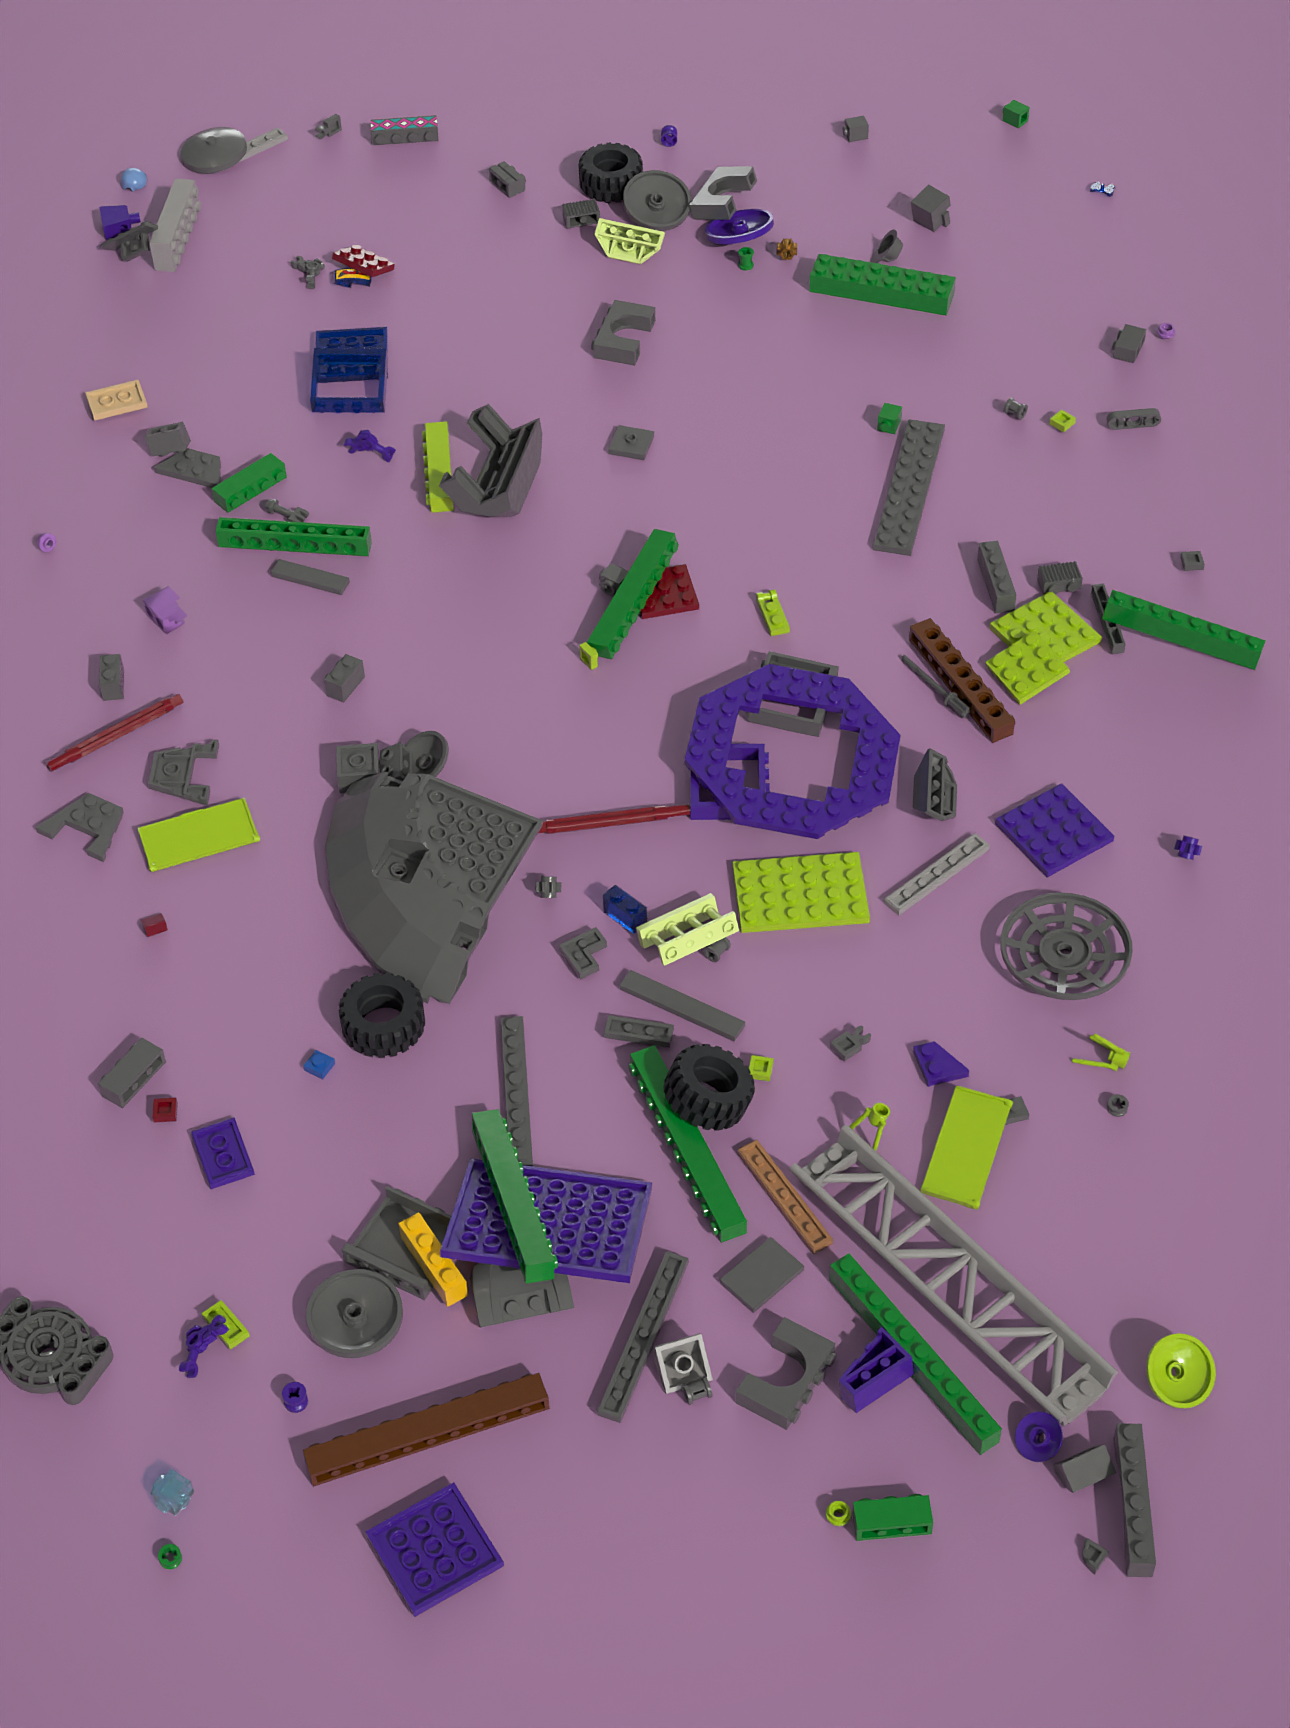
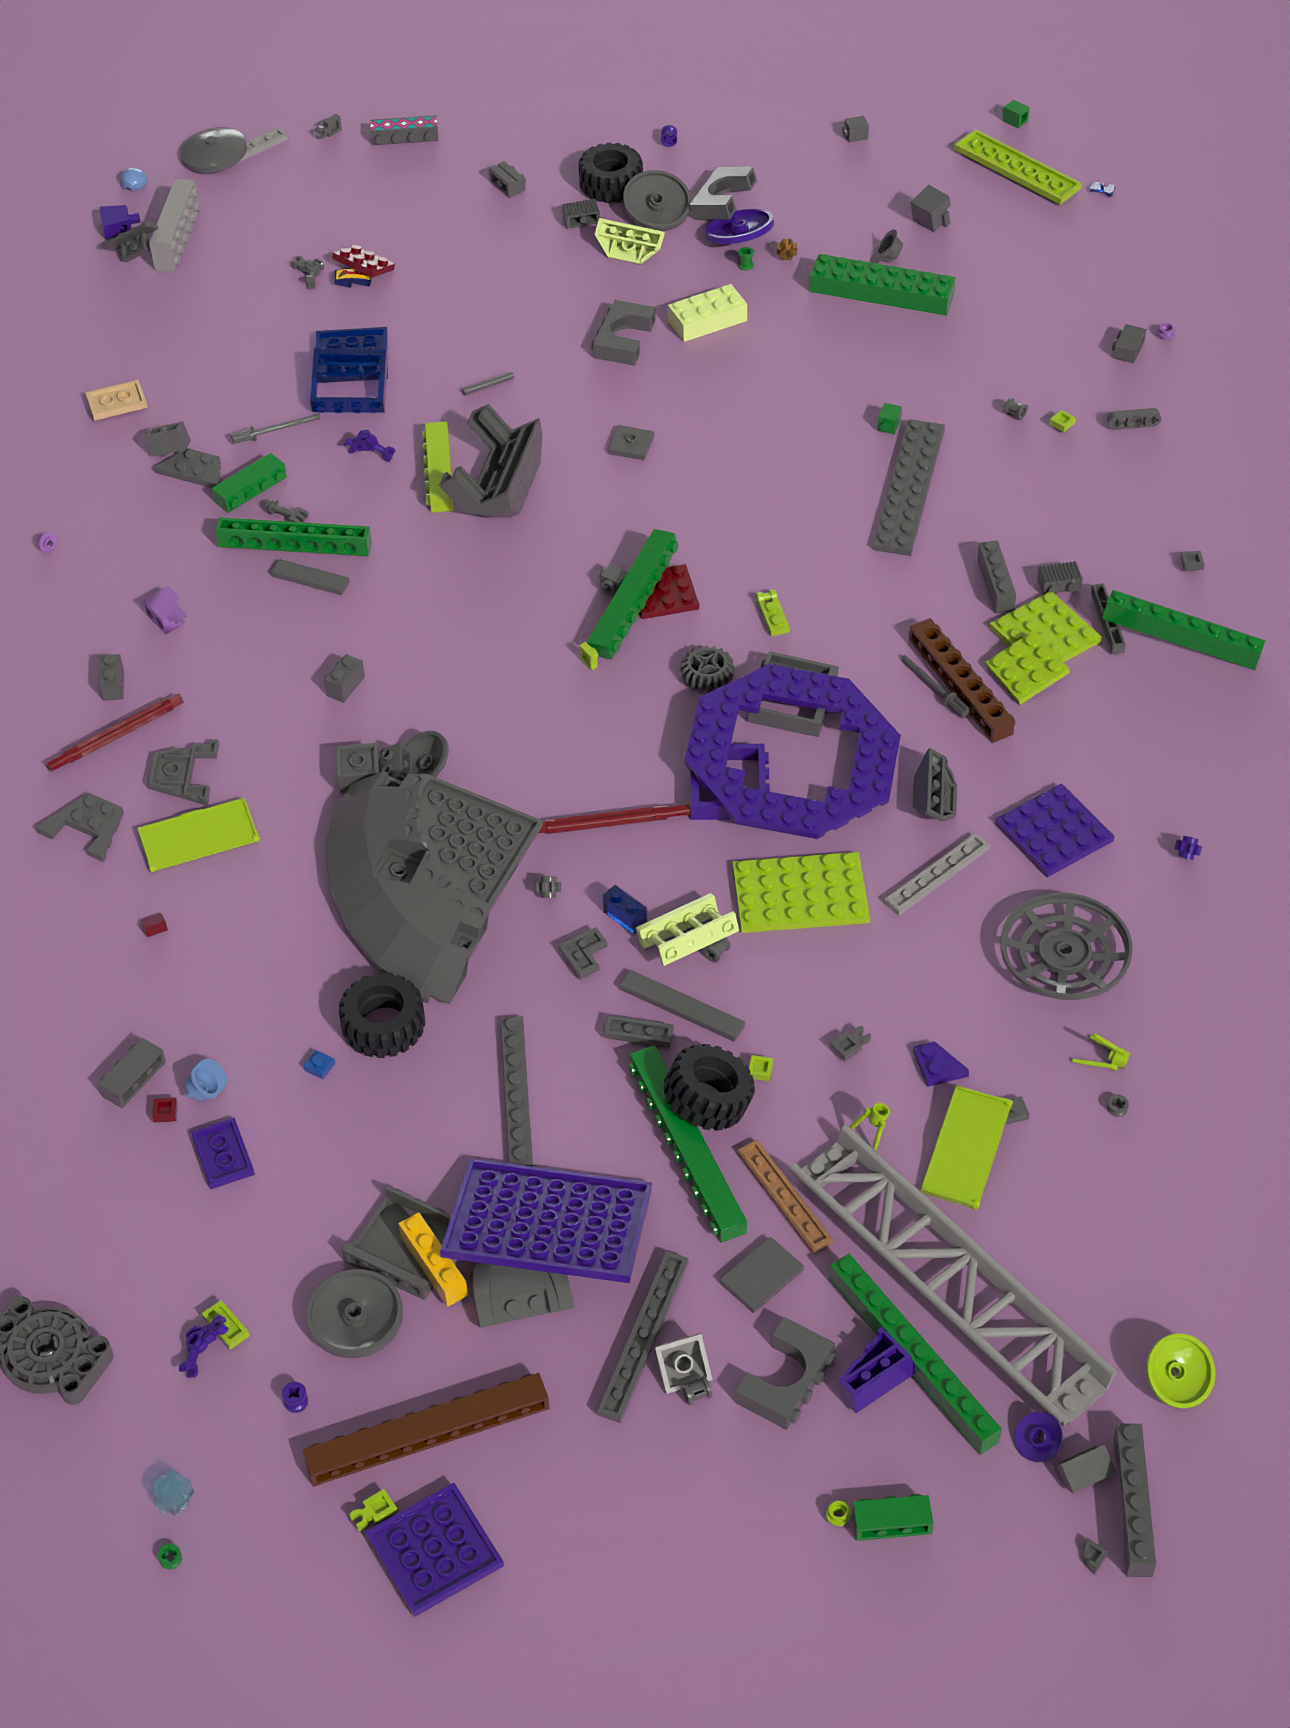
(206, 1080): none -> medium blue piece
(251, 434): none -> dark grey piece
(376, 1508): none -> lime plate
(487, 383): none -> dark grey bar
(513, 1197): green brick -> none
(707, 312): none -> yellowish green brick
(712, 667): none -> dark grey gear
(1018, 166): none -> lime plate

